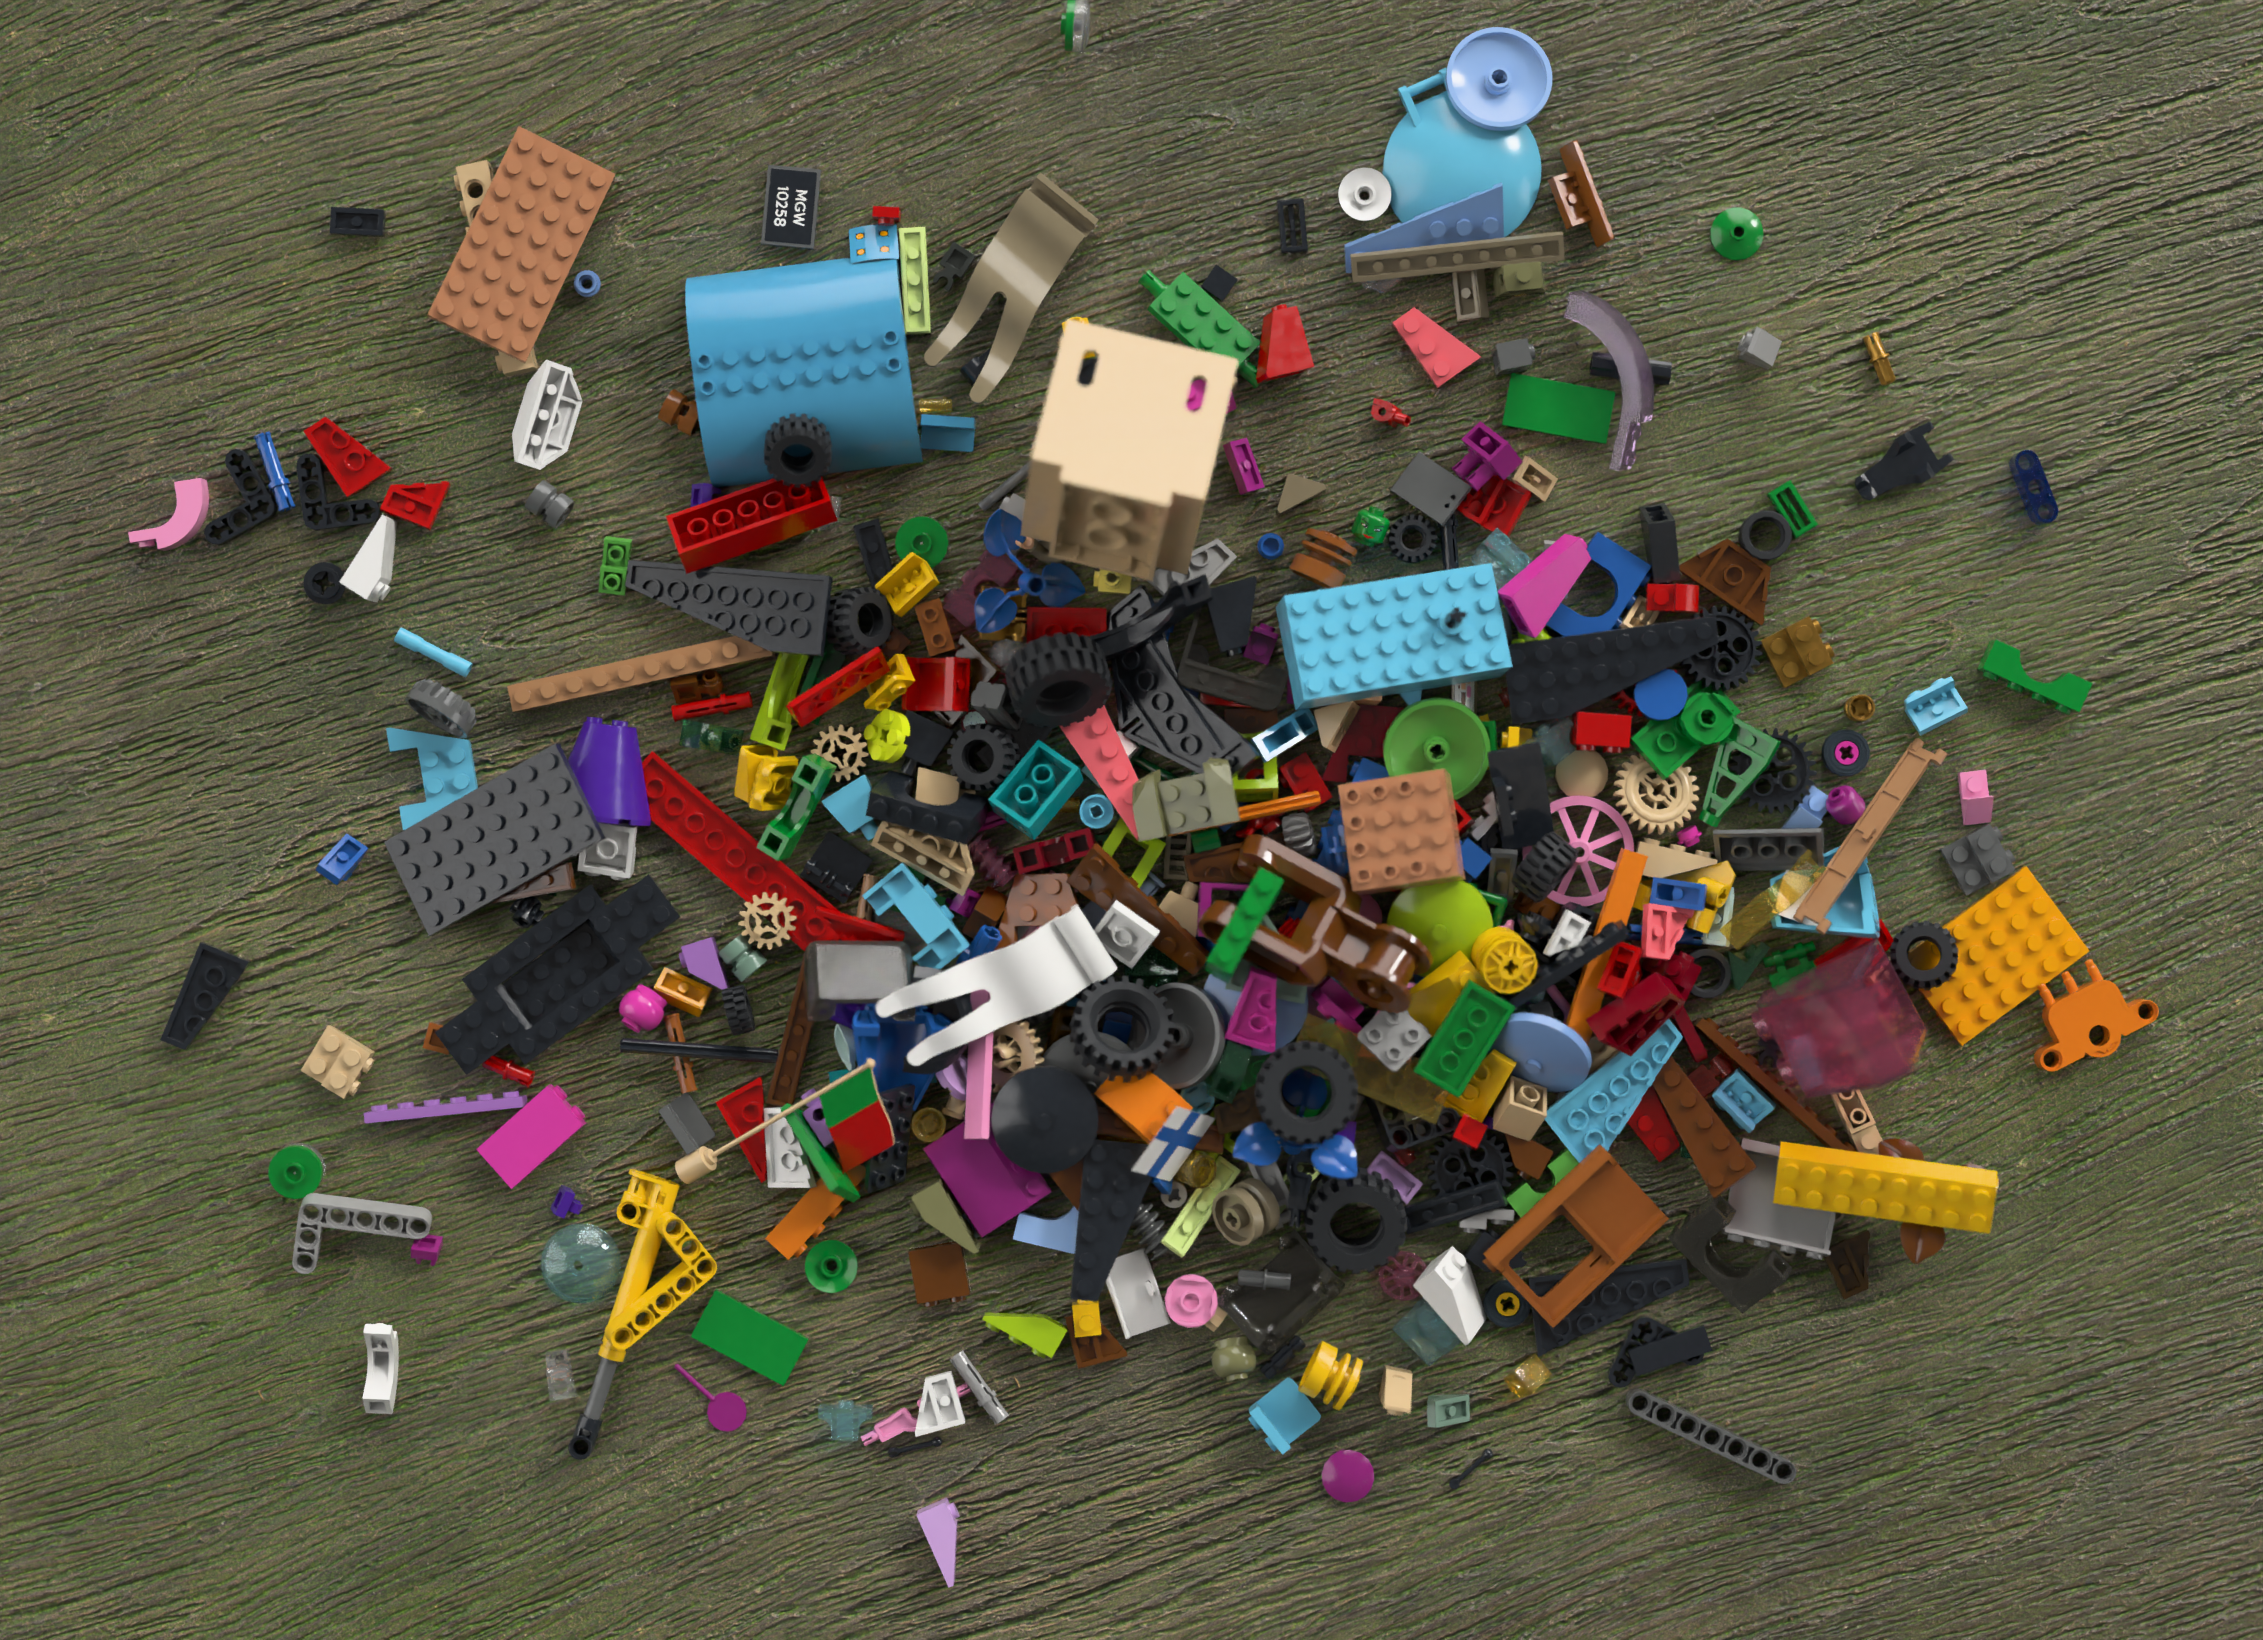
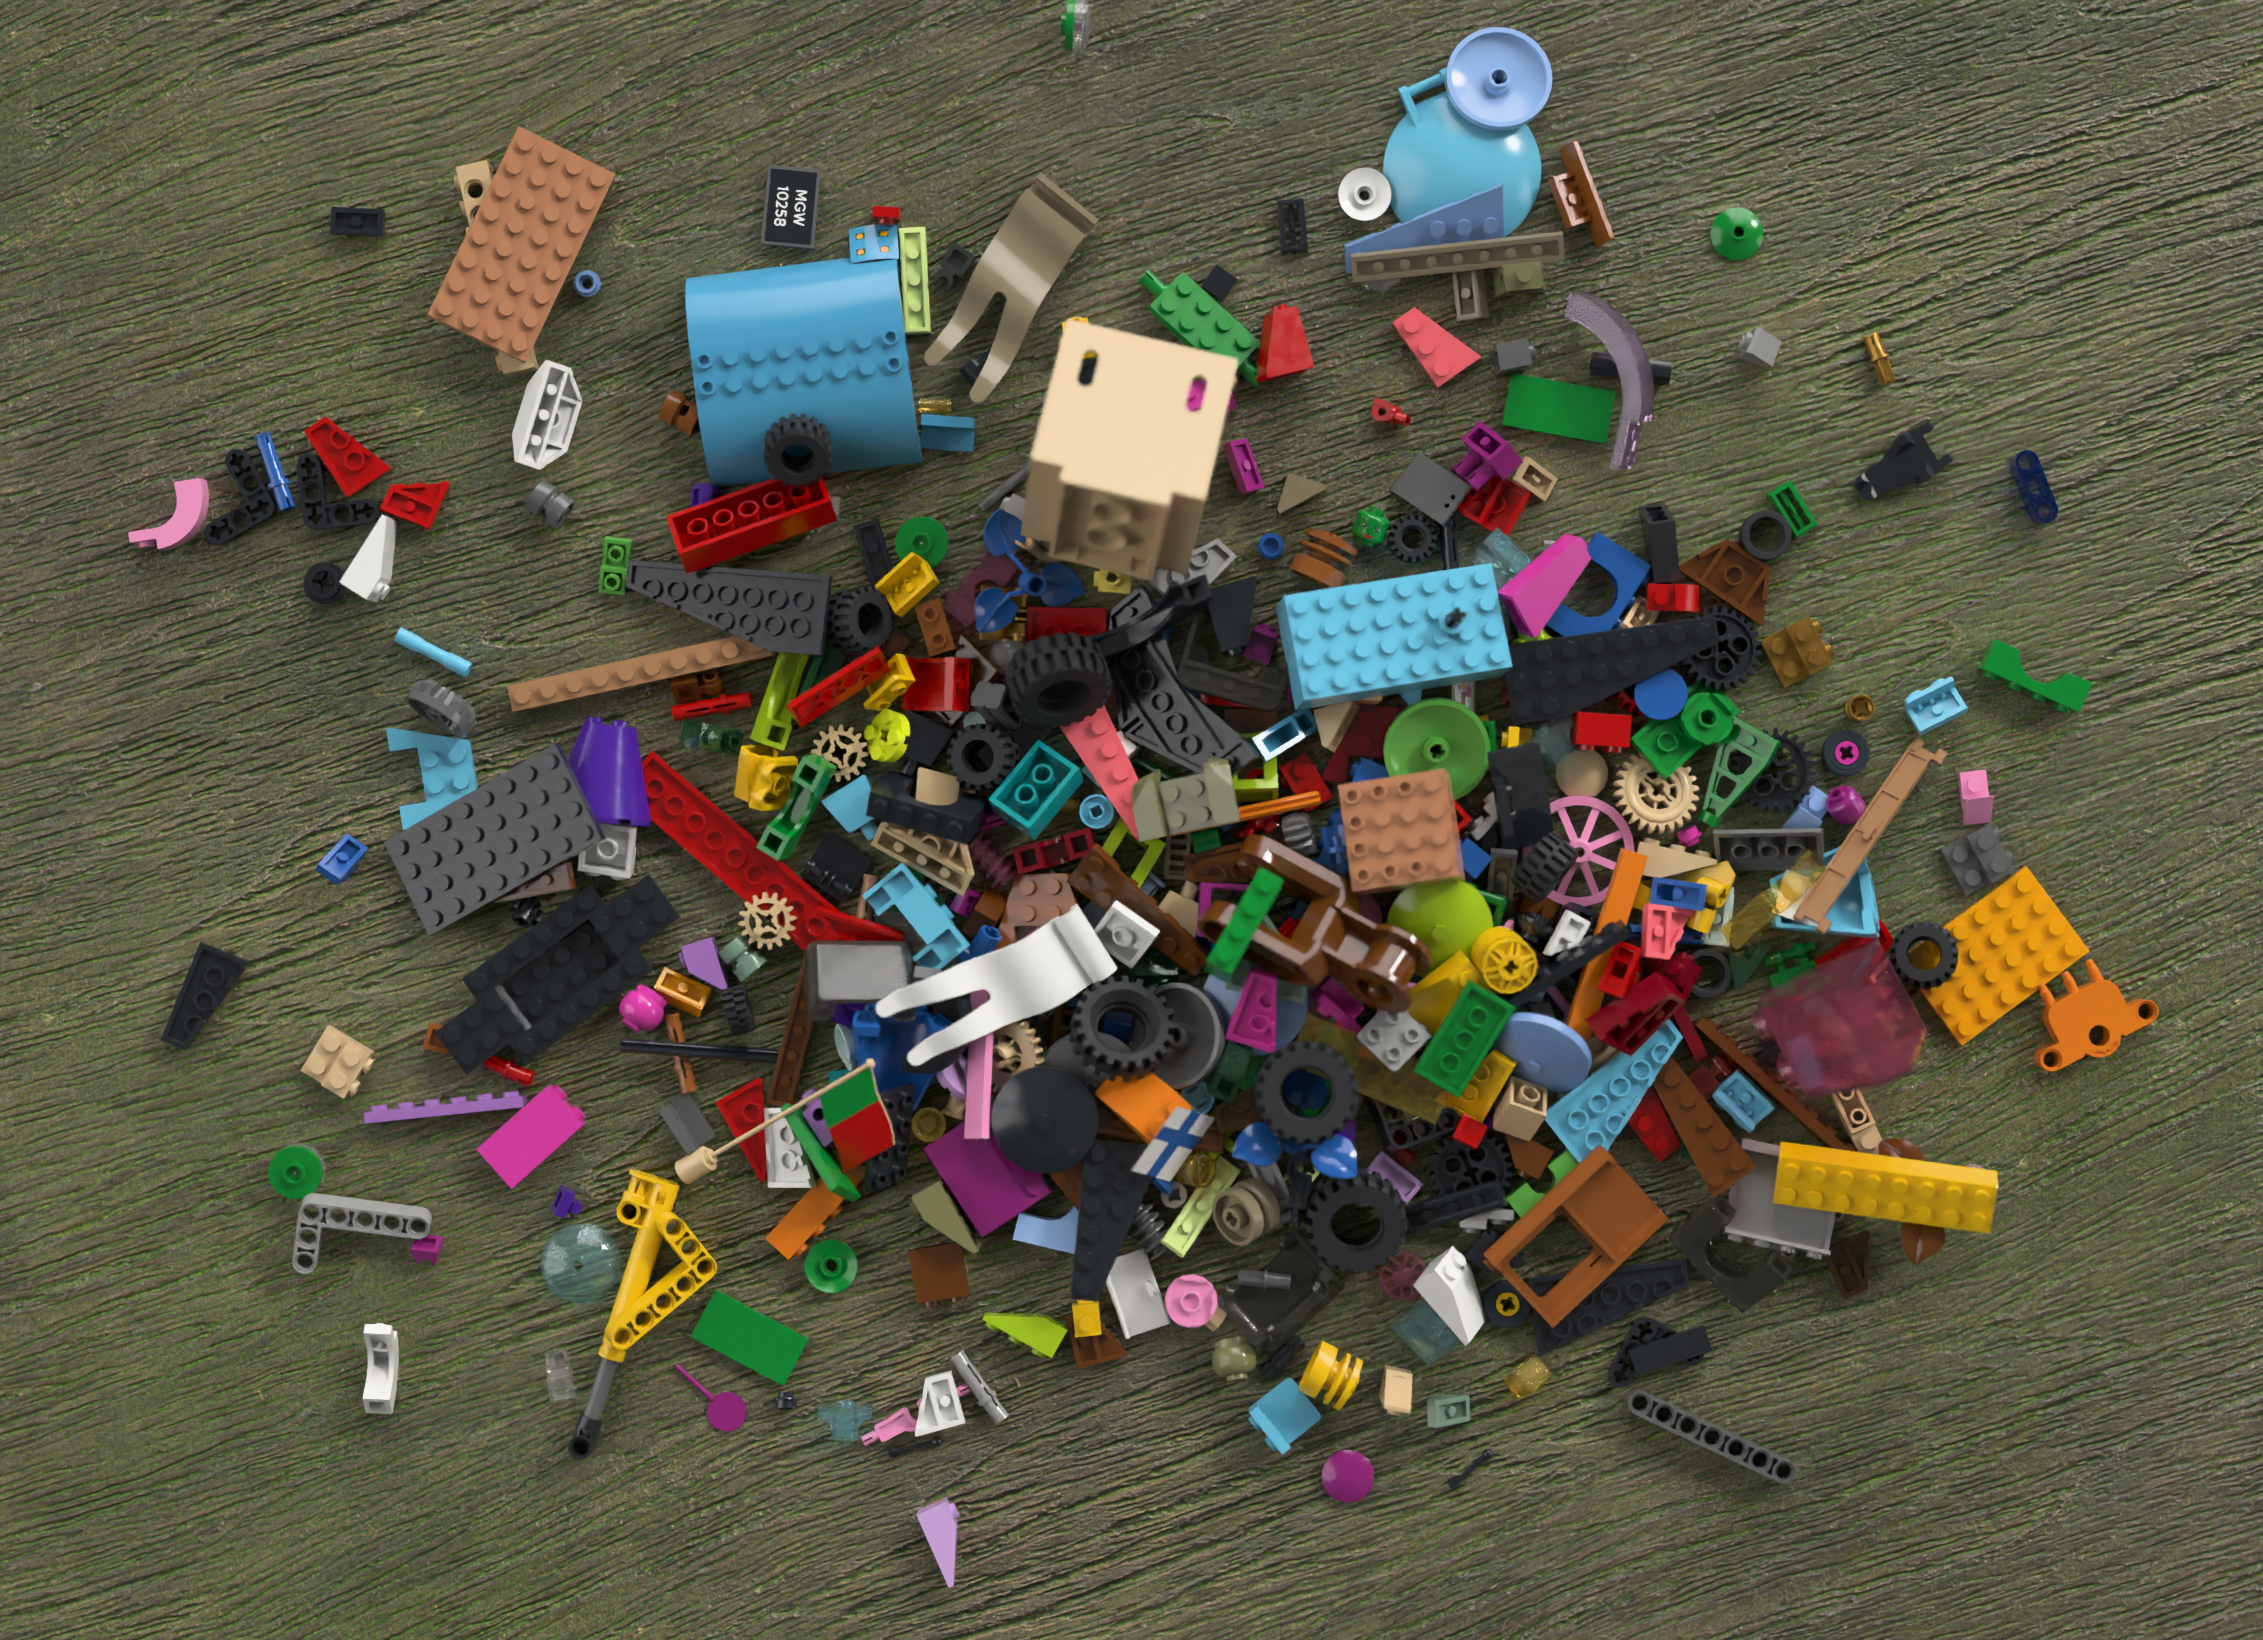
(785, 1401): none -> black plate

